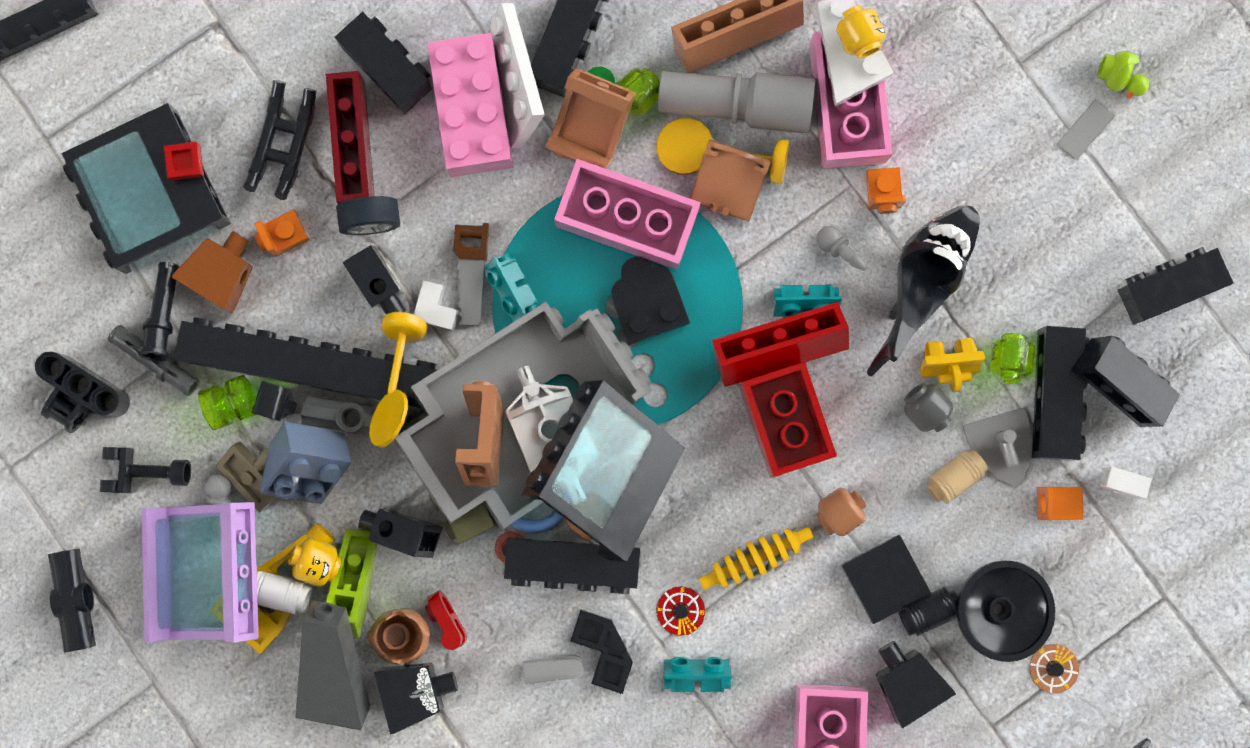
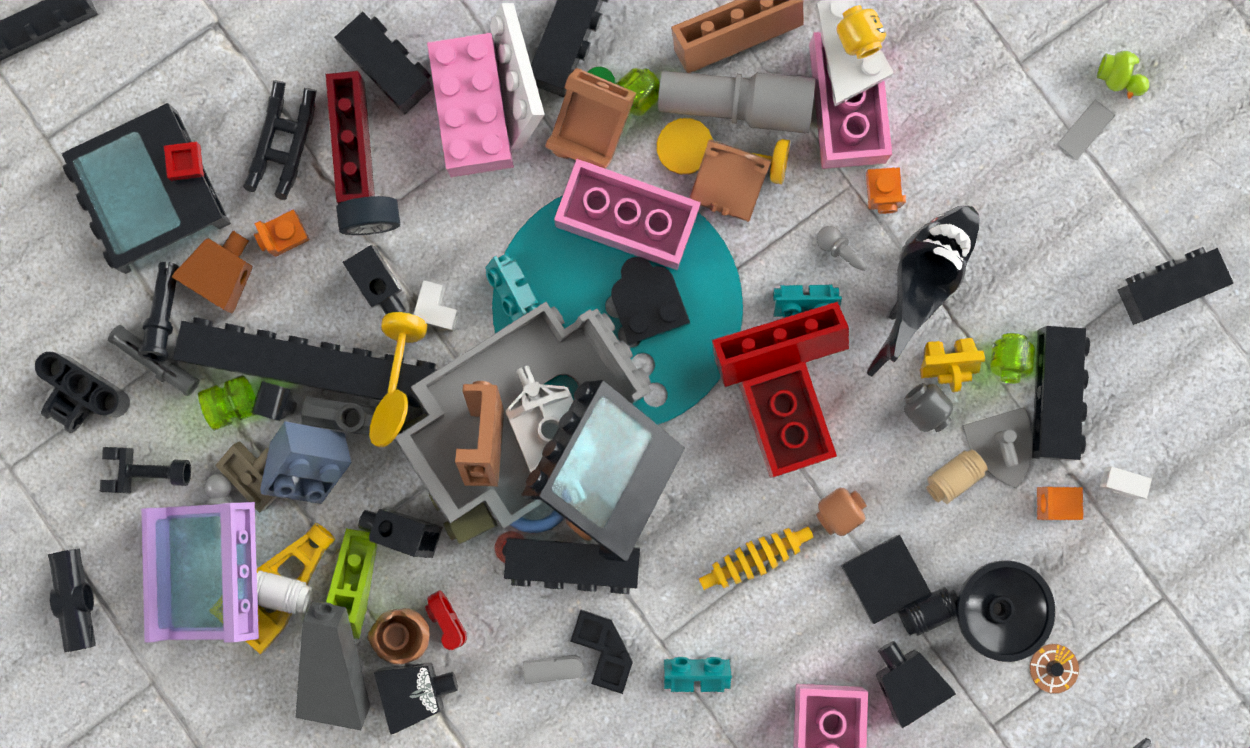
(314, 562): yellow head -> none
(471, 272): light grey piece -> none
(680, 611): red piece -> none
(1127, 381): brick -> none

